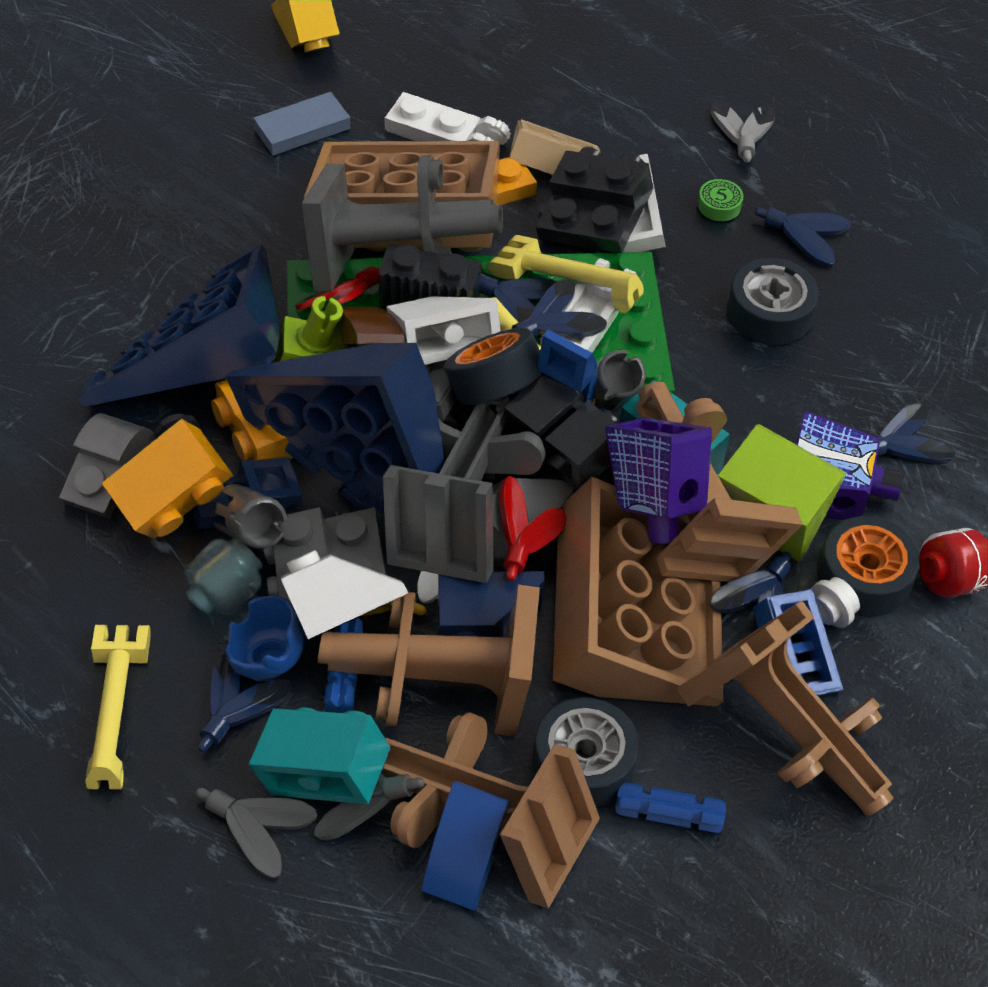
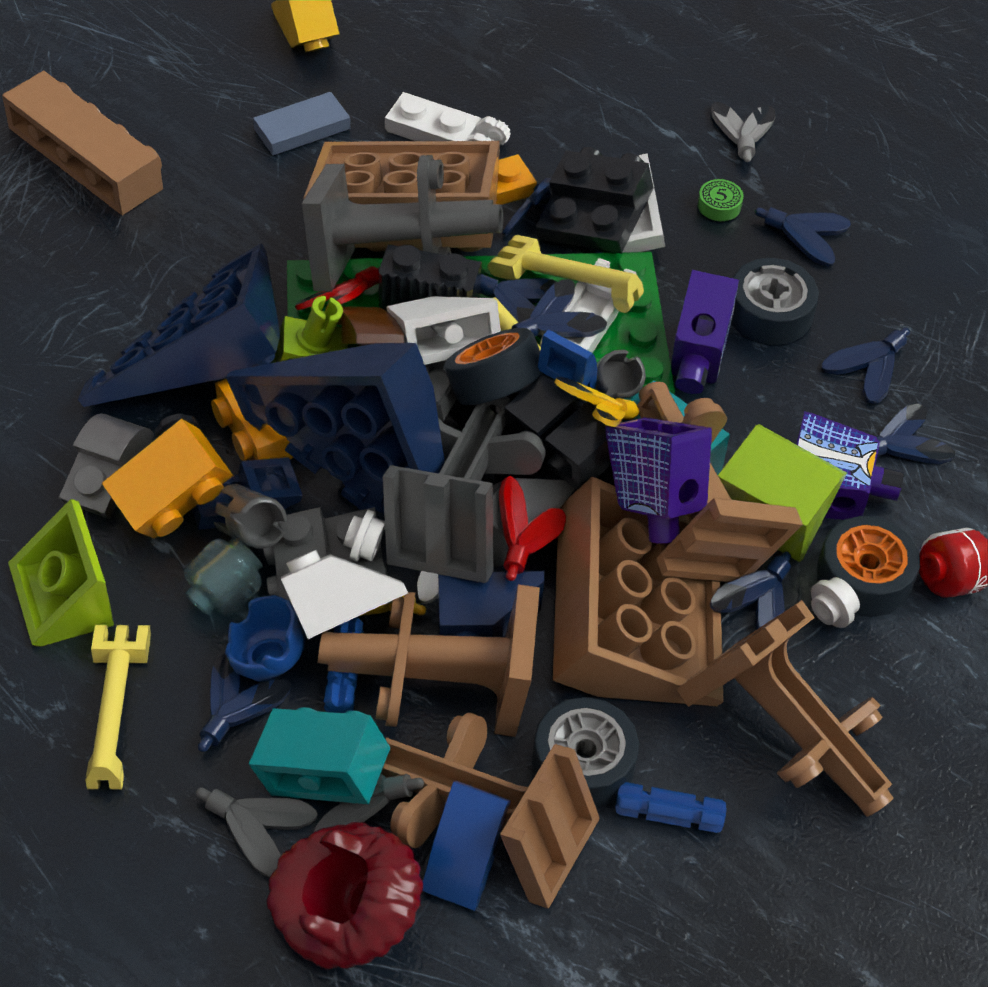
(61, 580): none -> lime slope
(83, 142): none -> medium nougat brick
(345, 894): none -> dark red piece
(364, 536): none -> white plate
(541, 192): none -> dark blue piece
(542, 147): tan slope -> none
(608, 410): none -> yellow piece
(701, 342): none -> dark purple torso
(814, 640): slope -> none
(877, 356): none -> dark blue piece

